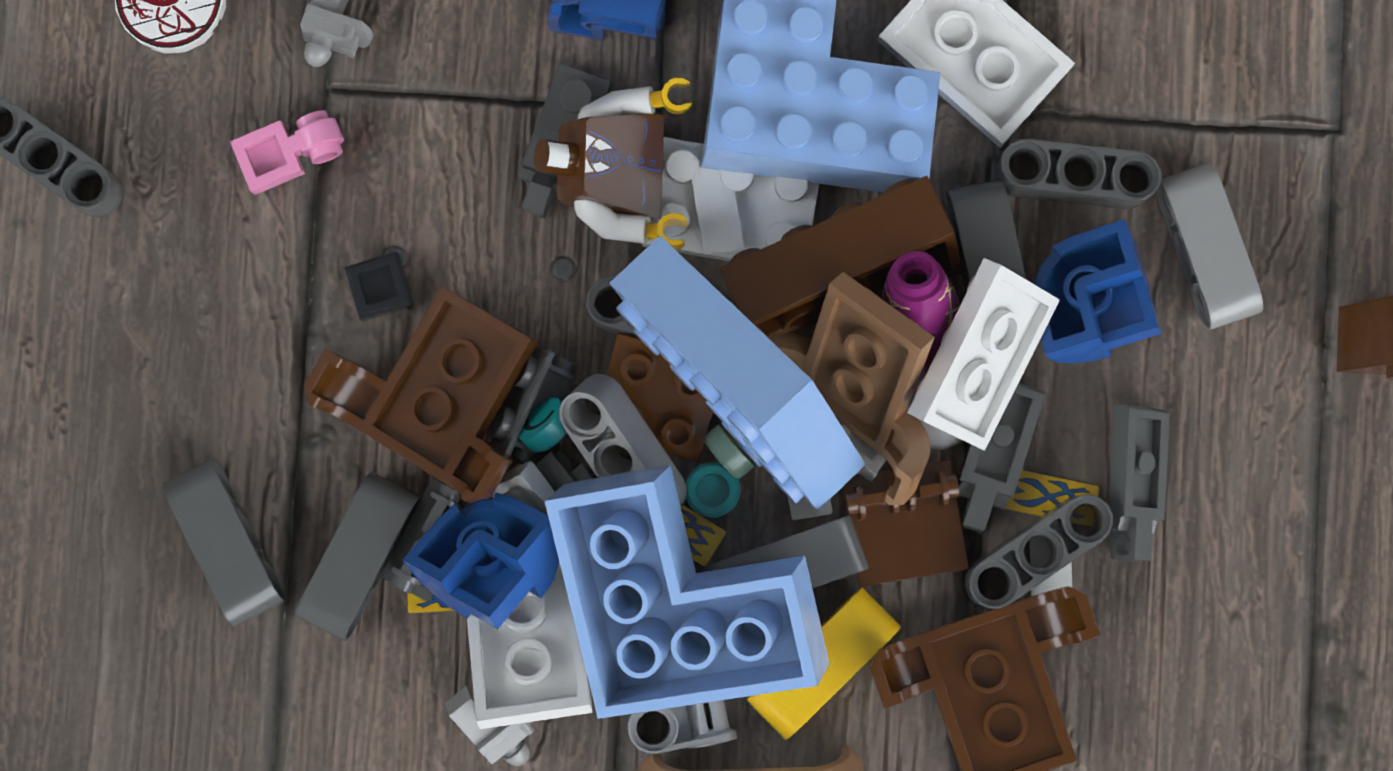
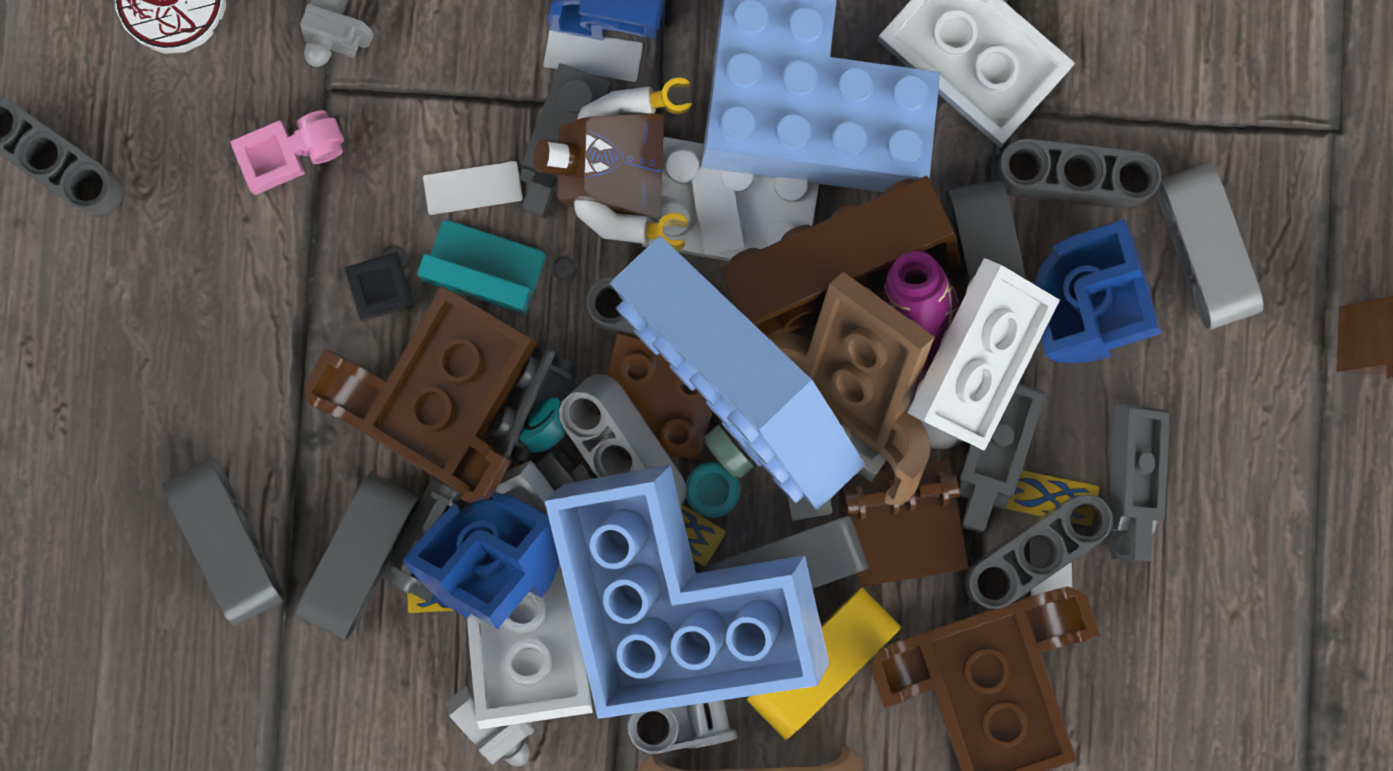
(472, 187): none -> white sticker
(483, 267): none -> teal panel
(604, 58): none -> white sticker

